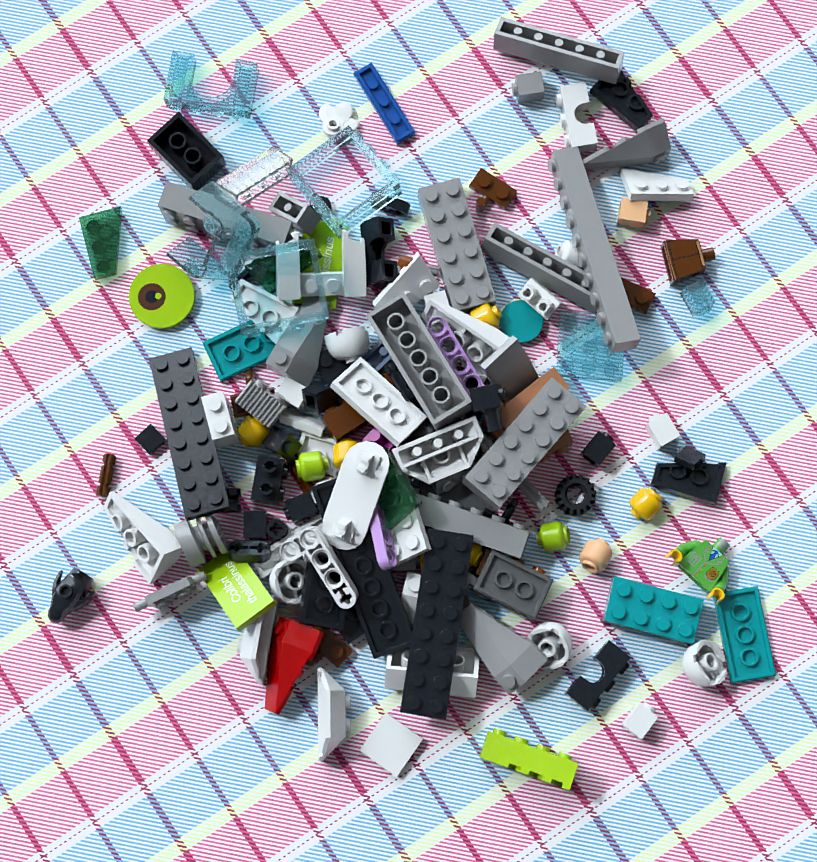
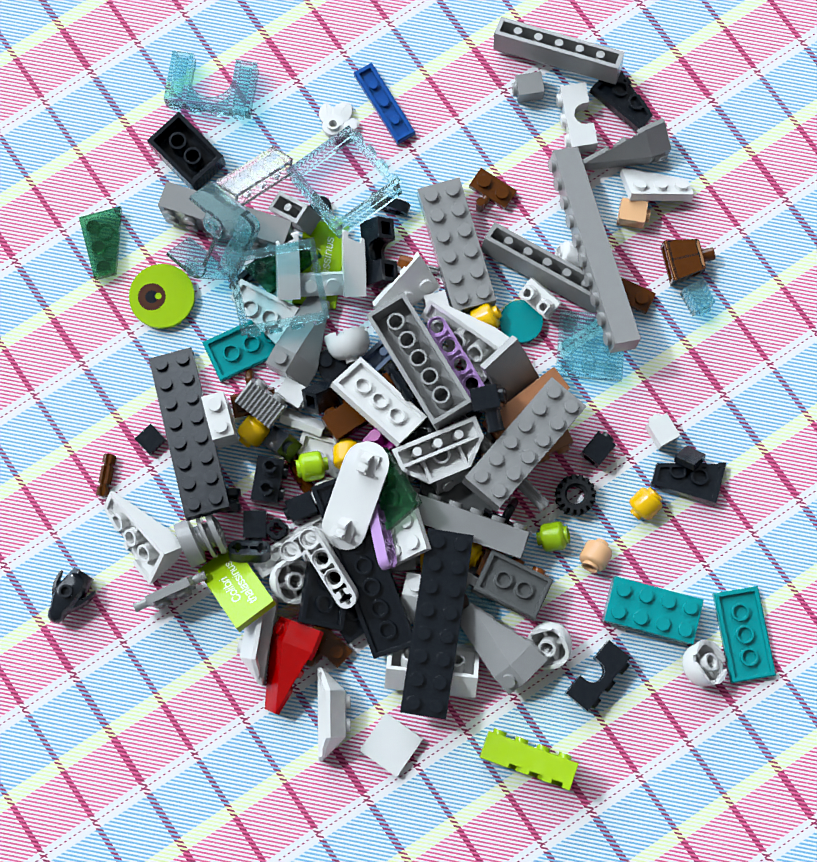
(640, 720): white brick -> none
(704, 565): bright green torso -> none

